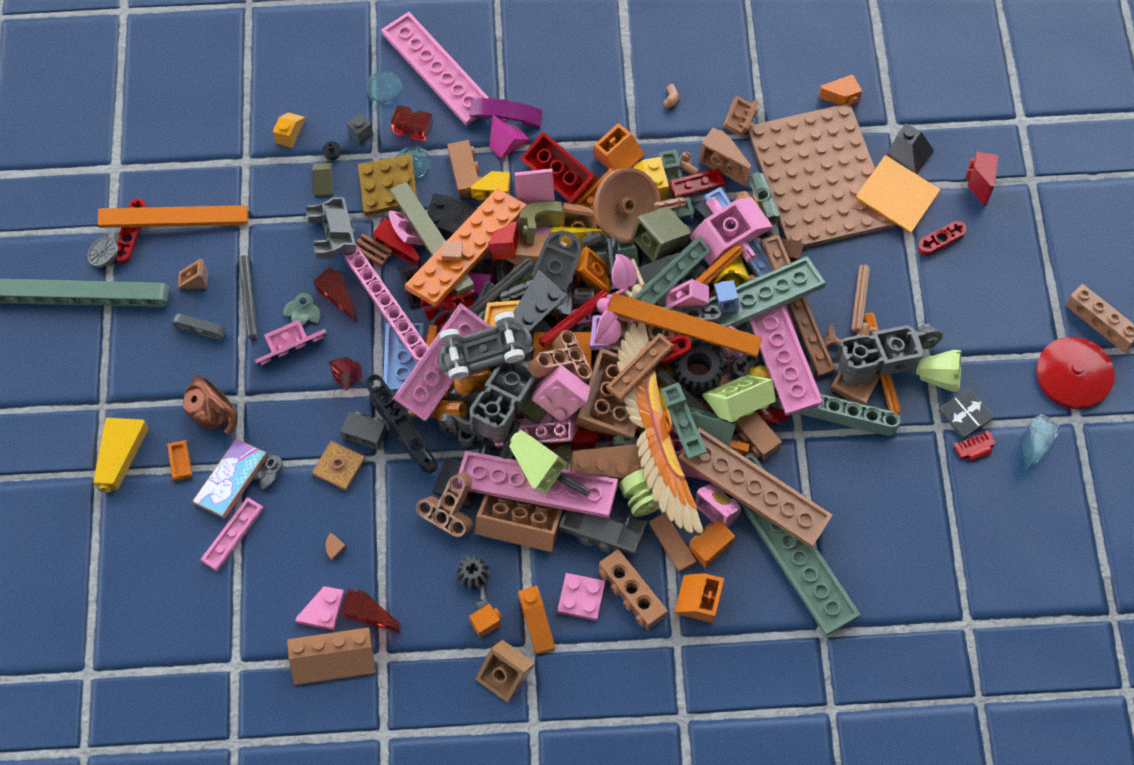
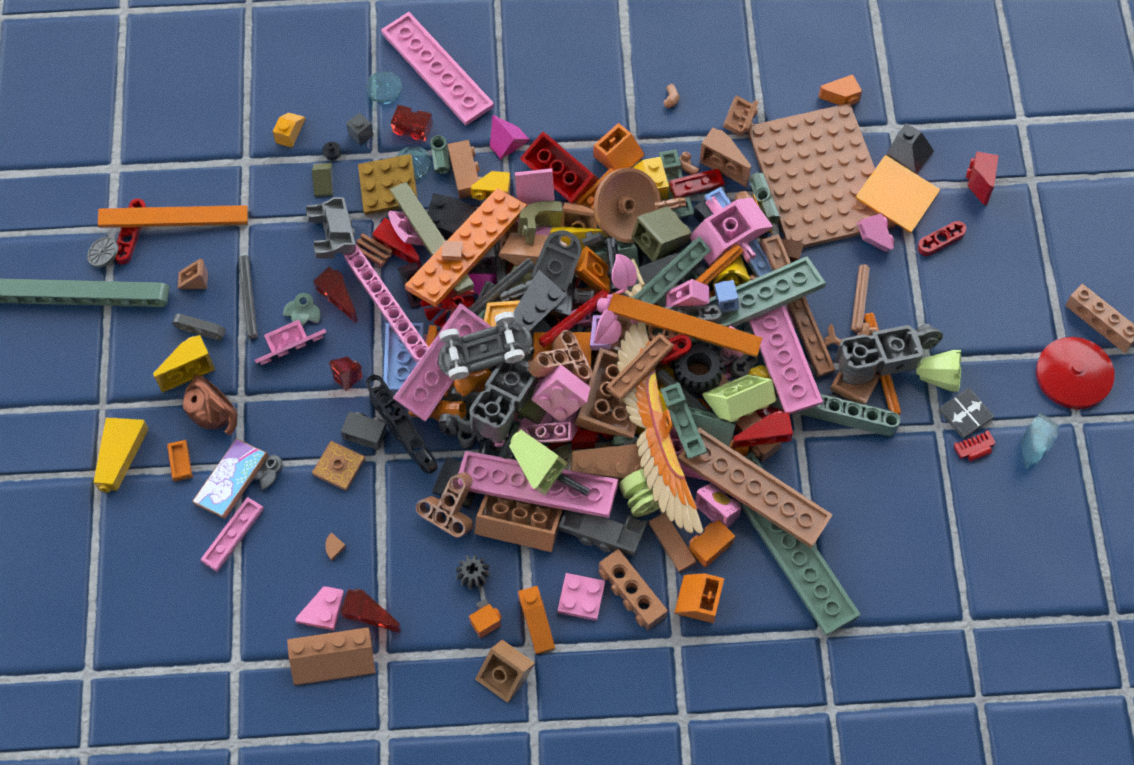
(186, 361): none -> yellow slope
(440, 155): none -> sand green piece
(504, 242): red slope -> none
(507, 110): magenta slope -> none
(769, 430): none -> red slope
(875, 232): none -> bright pink slope

